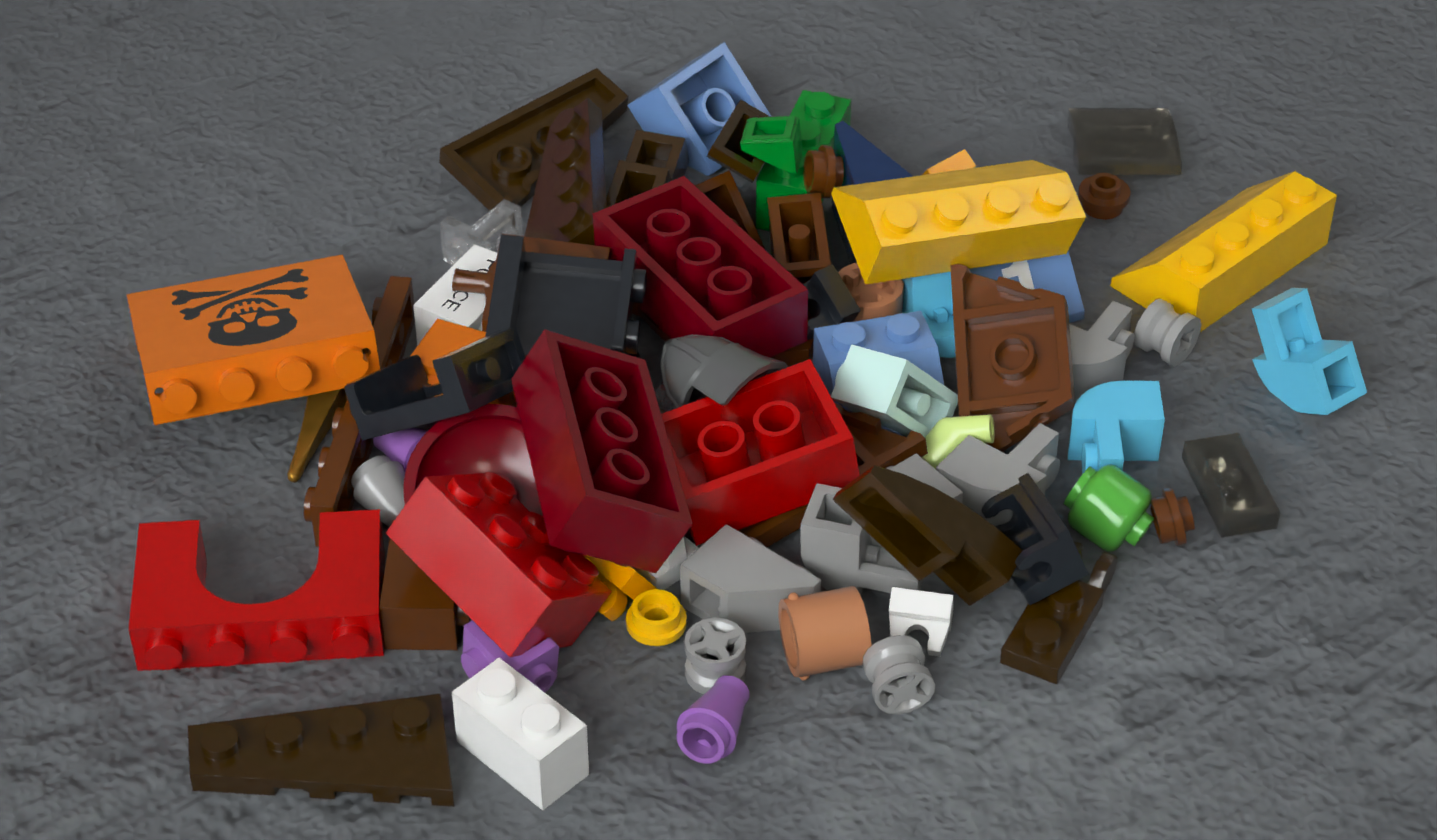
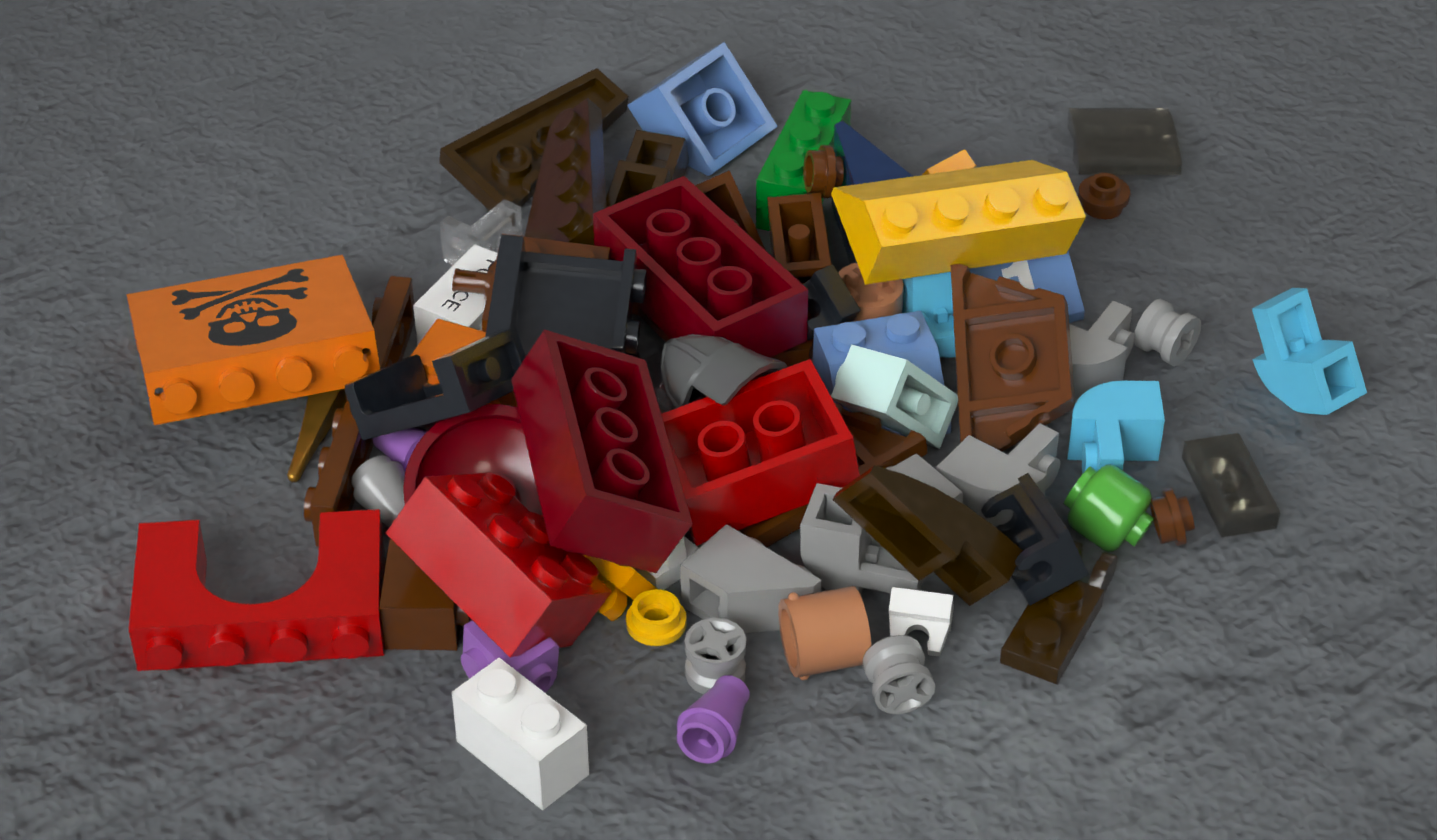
(356, 748): dark brown wing -> none
(727, 146): dark brown slope -> none
(774, 141): green slope -> none
(952, 431): yellowish green arm -> none
(1234, 249): yellow slope -> none

